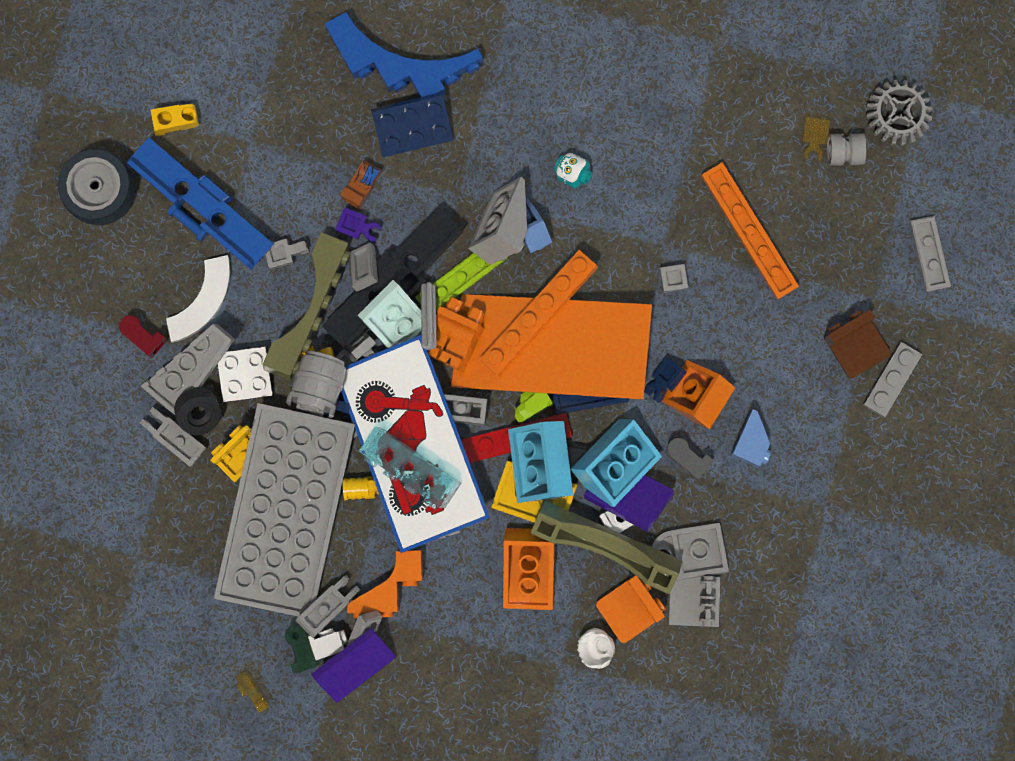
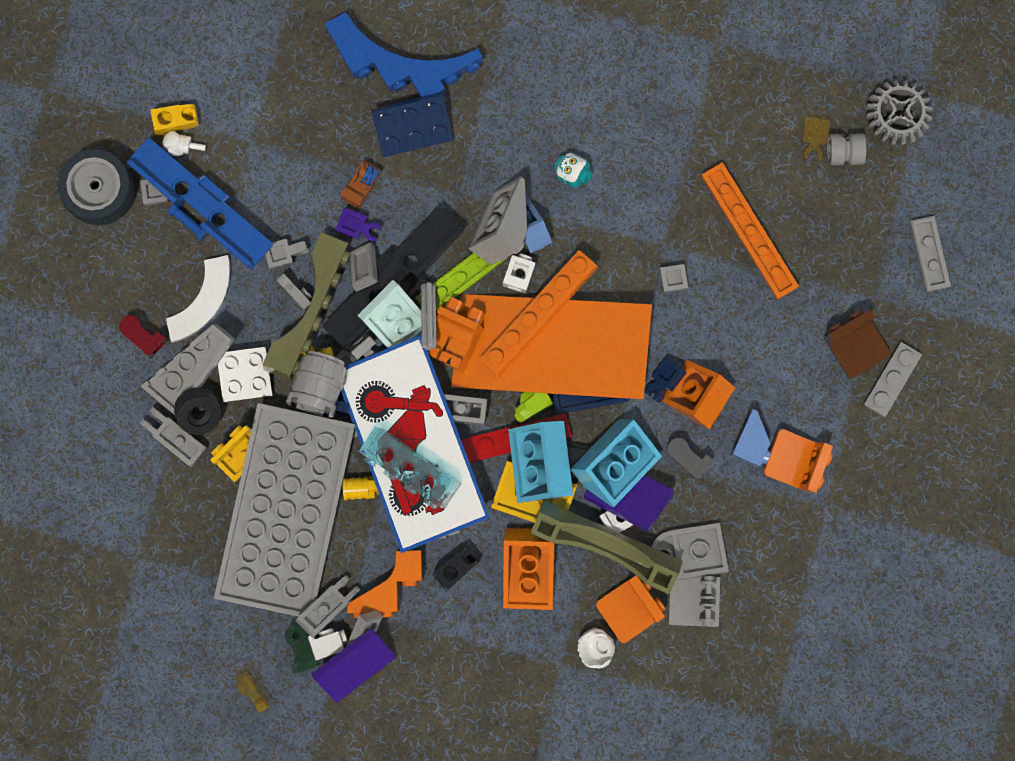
(151, 195): none -> light grey plate
(179, 144): none -> white piece
(301, 296): none -> light grey plate
(456, 568): none -> black leg
(511, 280): none -> white brick
(798, 461): none -> orange bracket

